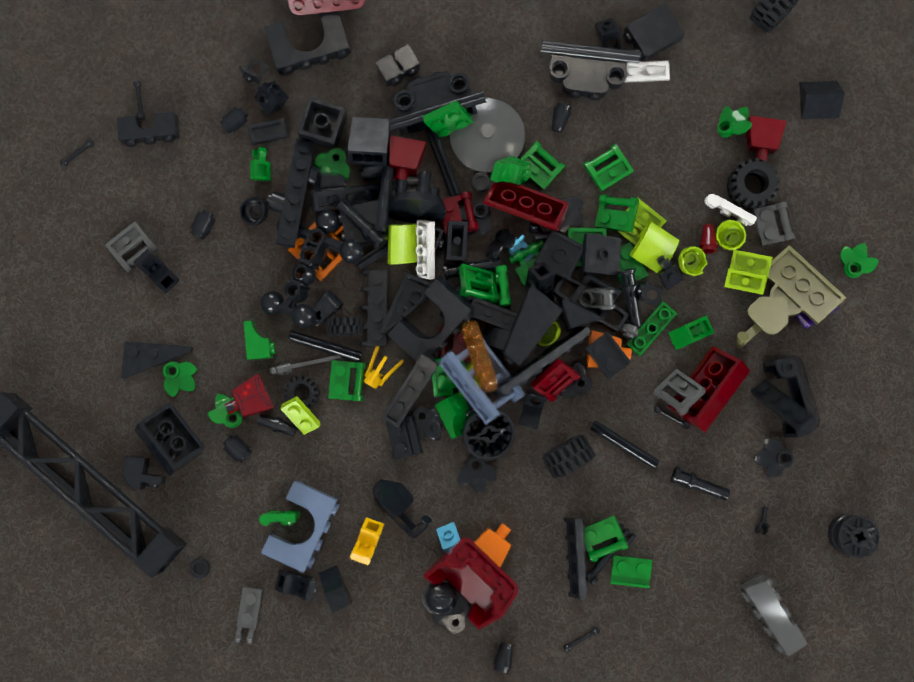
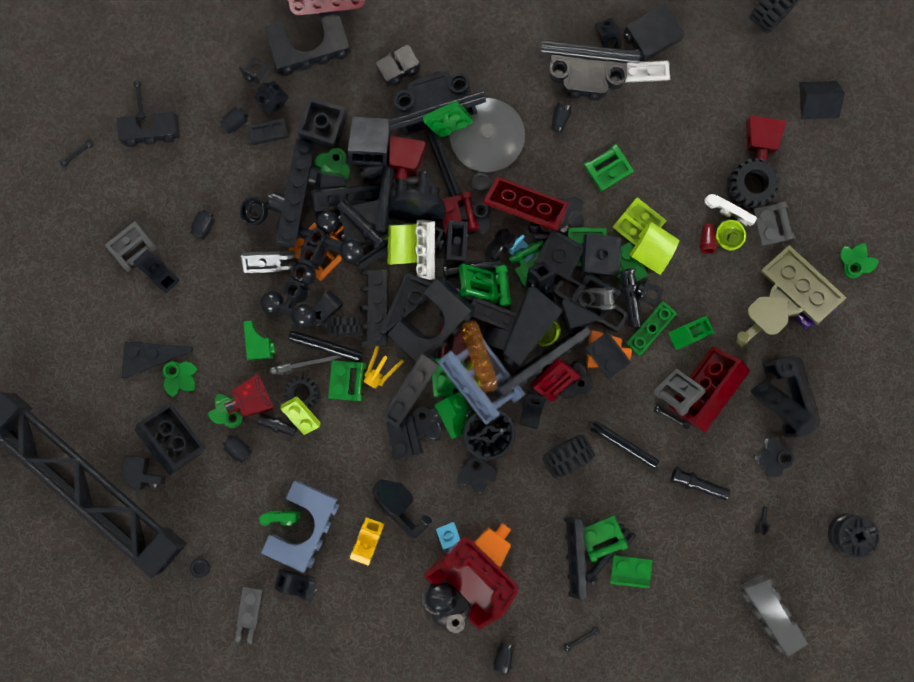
(259, 166): green plate -> none
(267, 261): none -> hinge
(335, 589): black slope -> none
(511, 170): green arch -> none
(540, 173): green plate -> none
(616, 219): green plate -> none
(629, 331): dark grey plate -> none
(669, 274): black plate -> none
(692, 254): lime hair -> none
(735, 120): green plate -> none
(748, 272): lime slope -> none

